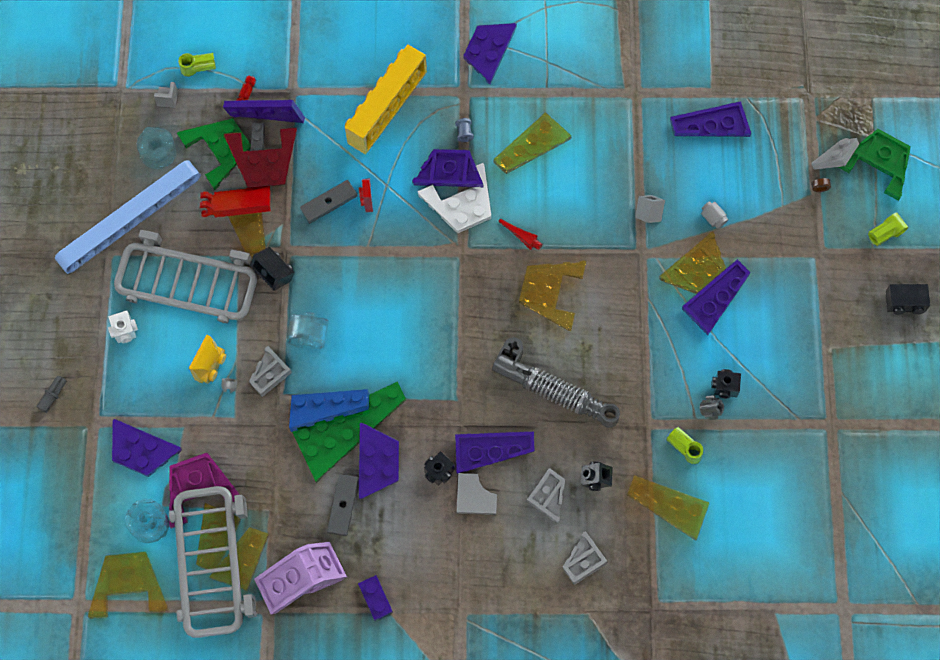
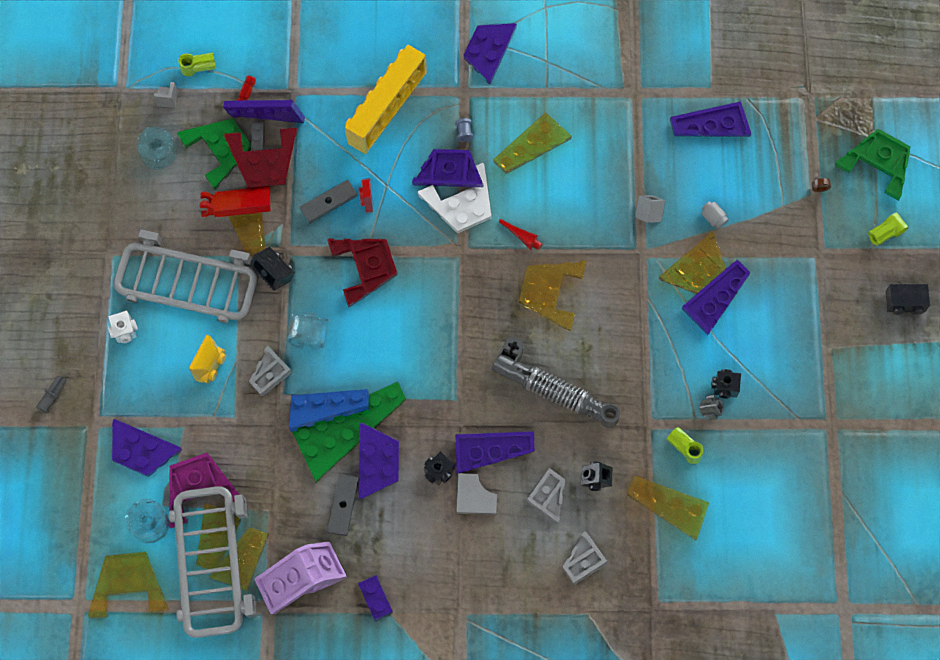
(127, 217): light blue beam -> none
(228, 383): light grey hinge -> none
(372, 262): none -> dark red wing
(837, 155): light grey wing -> none

